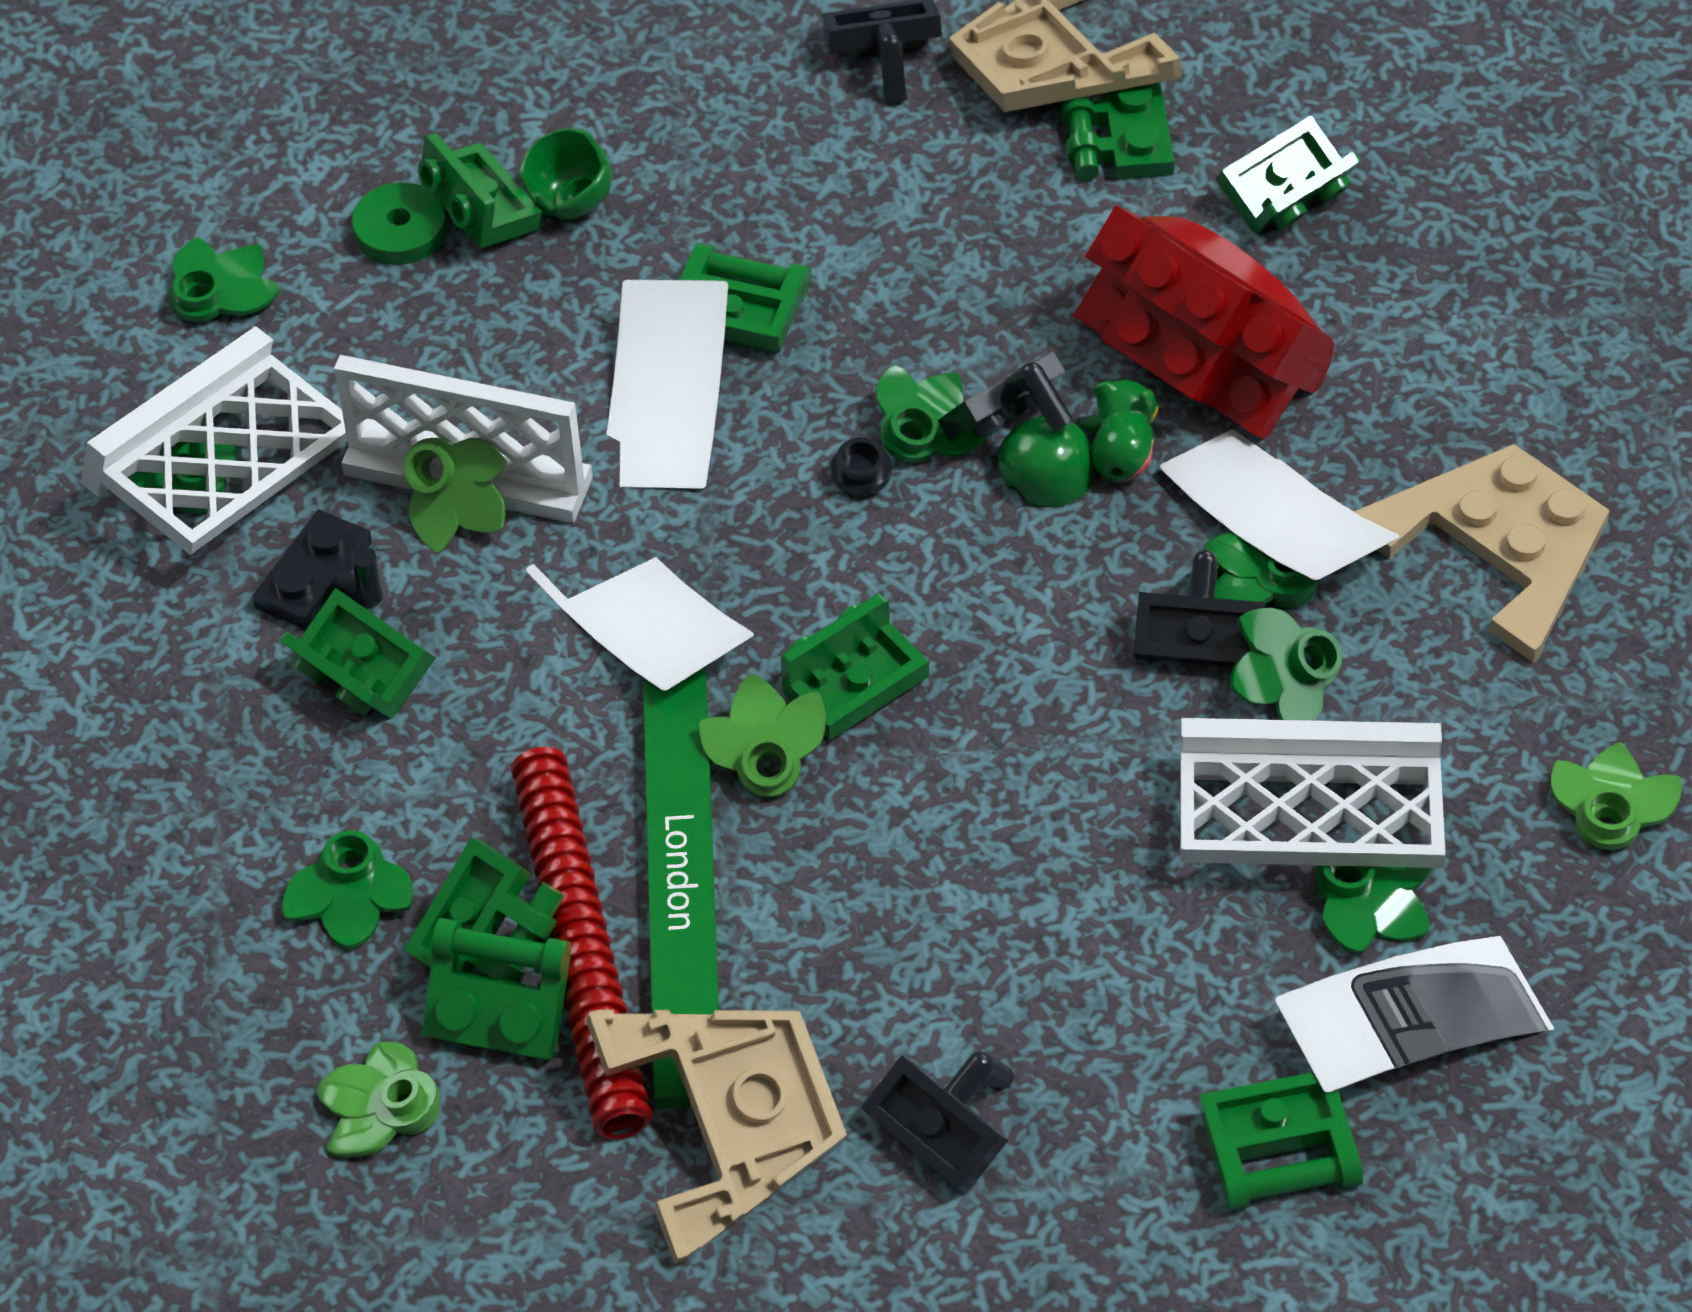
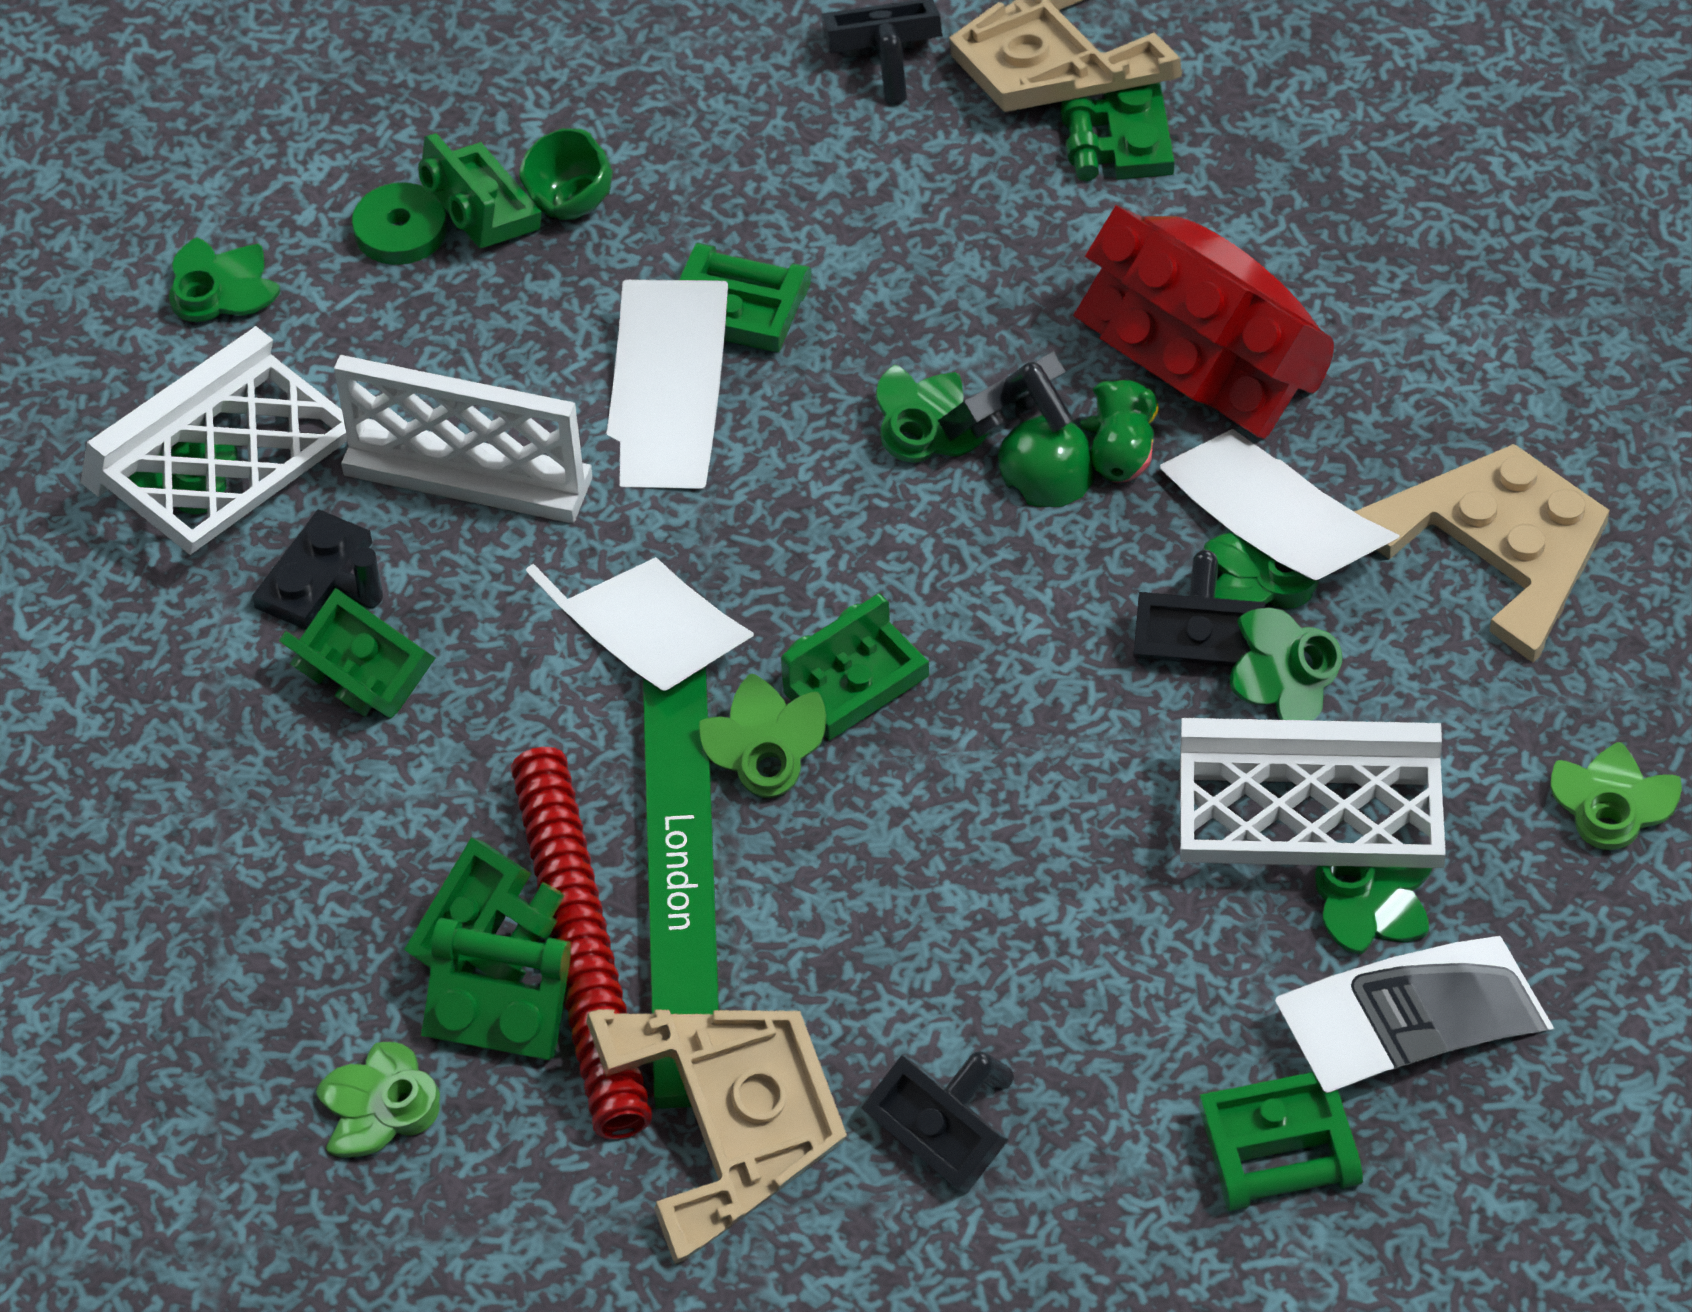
(348, 897): green plate -> none
(461, 493): bright green plate -> none
(861, 467): black plate -> none
(1285, 175): bracket -> none

